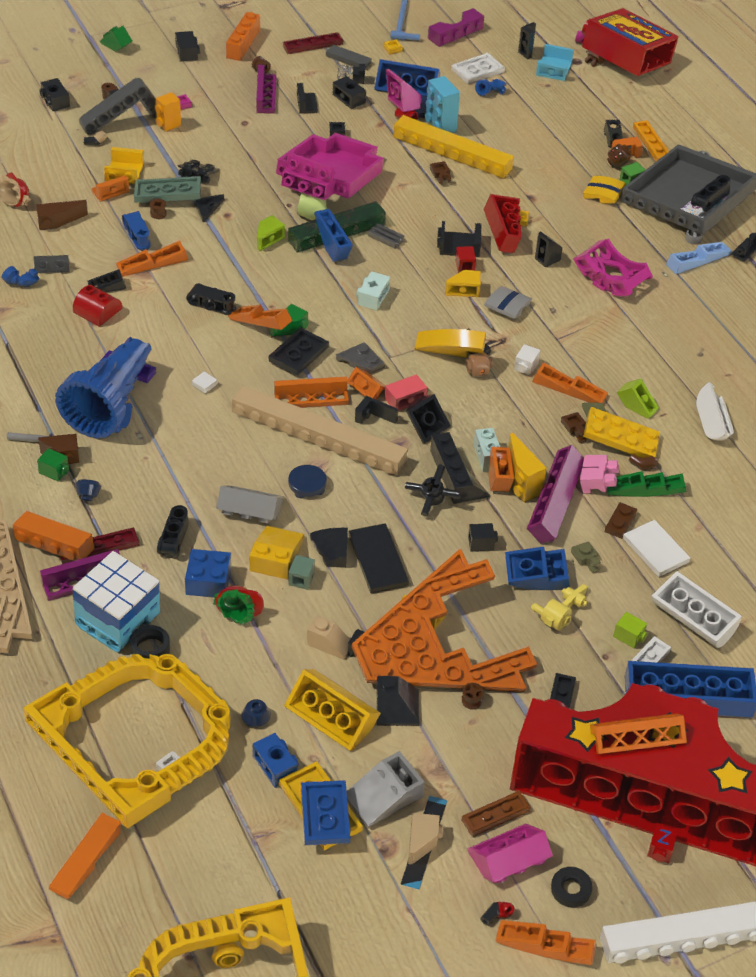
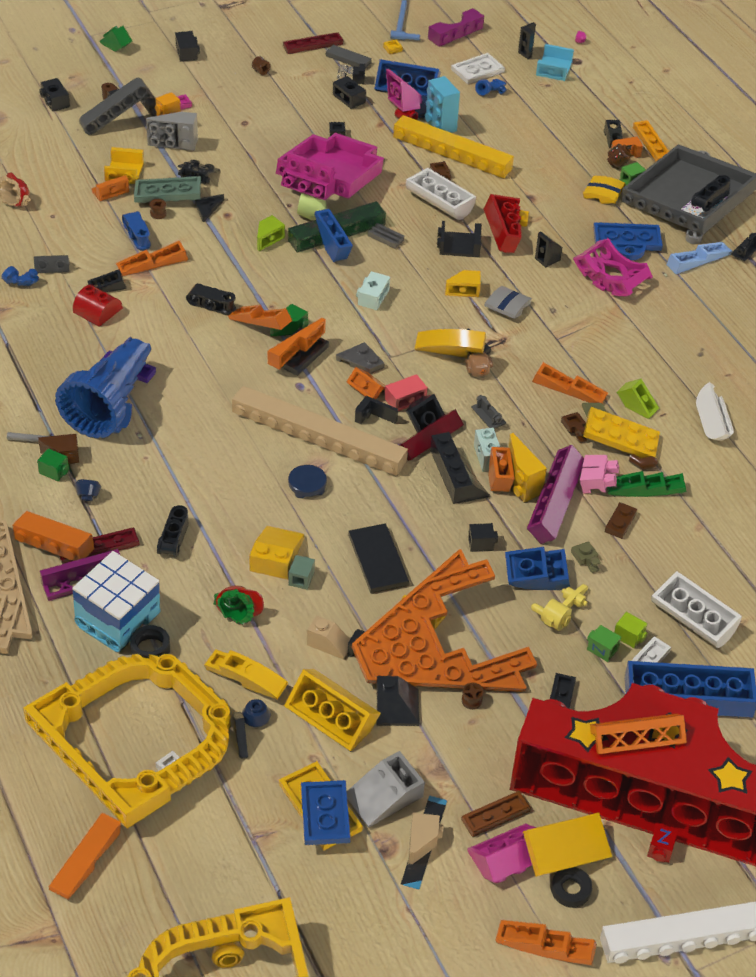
(60, 213): reddish brown slope -> none
(97, 139): arm -> none
(173, 130): none -> light grey slope
(204, 382): white tile -> none
(207, 572): blue brick -> none
(240, 734): none -> black tile
(243, 36): orange brick -> none
(248, 672): none -> yellow slope
(249, 503): light grey slope -> none
(262, 93): magenta fence -> none
(267, 751): blue brick -> none
(302, 340): none -> orange slope
(306, 101): black panel -> none
(311, 390): orange fence -> none
(331, 545): black slope -> none
(422, 440): none -> dark red tile
(433, 490): black bar -> none
(441, 193): none -> white brick
(465, 258): red brick -> none
(488, 413): none -> dark grey hinge
(497, 910): arm -> none
(527, 360): white brick -> none
(567, 844): none -> yellow tile
(593, 57): reddish brown tile -> none
(603, 643): none -> bright green brick
(629, 41): red brick -> none
(630, 237): none -> blue plate
(656, 548): white tile -> none

